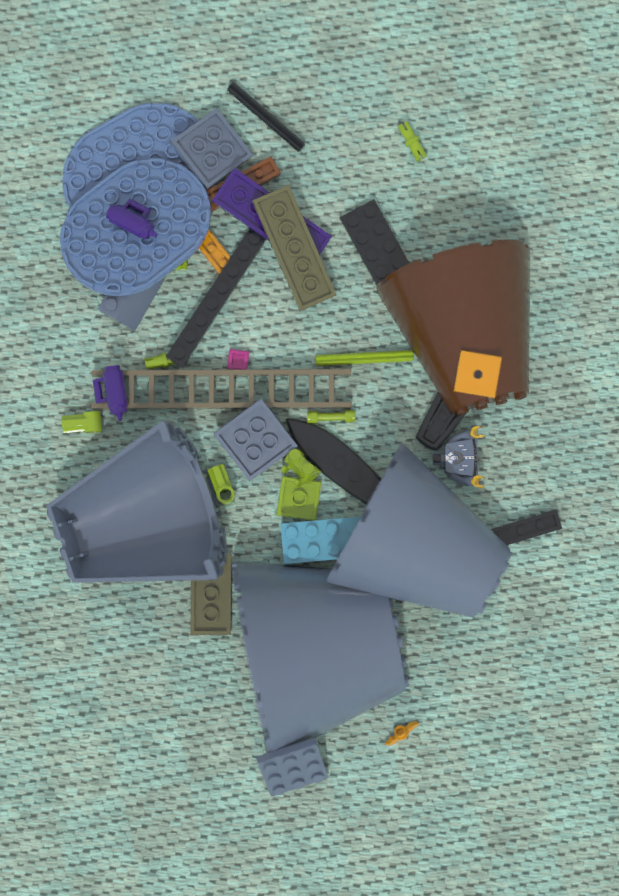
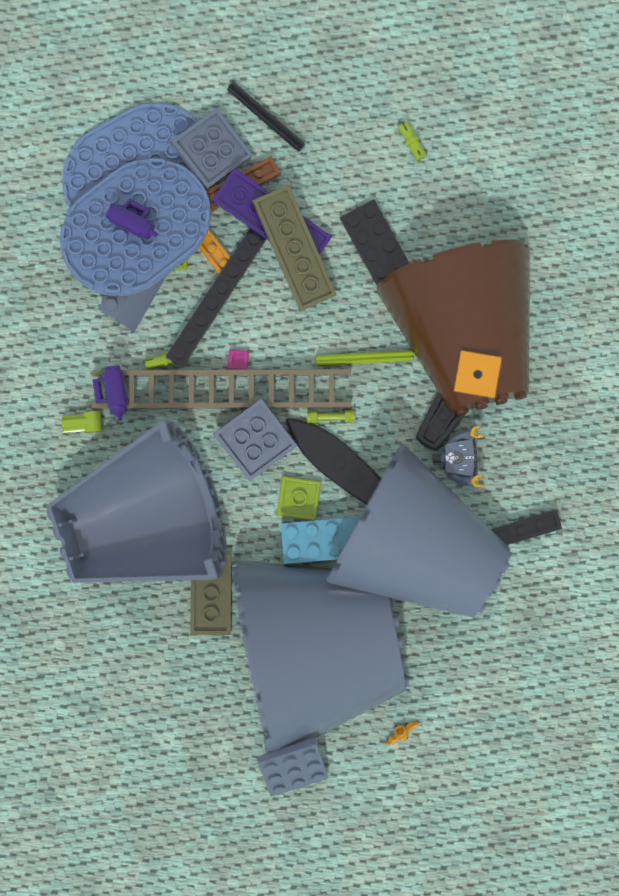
(221, 482): lime piece -> none
(301, 467): lime piece -> none

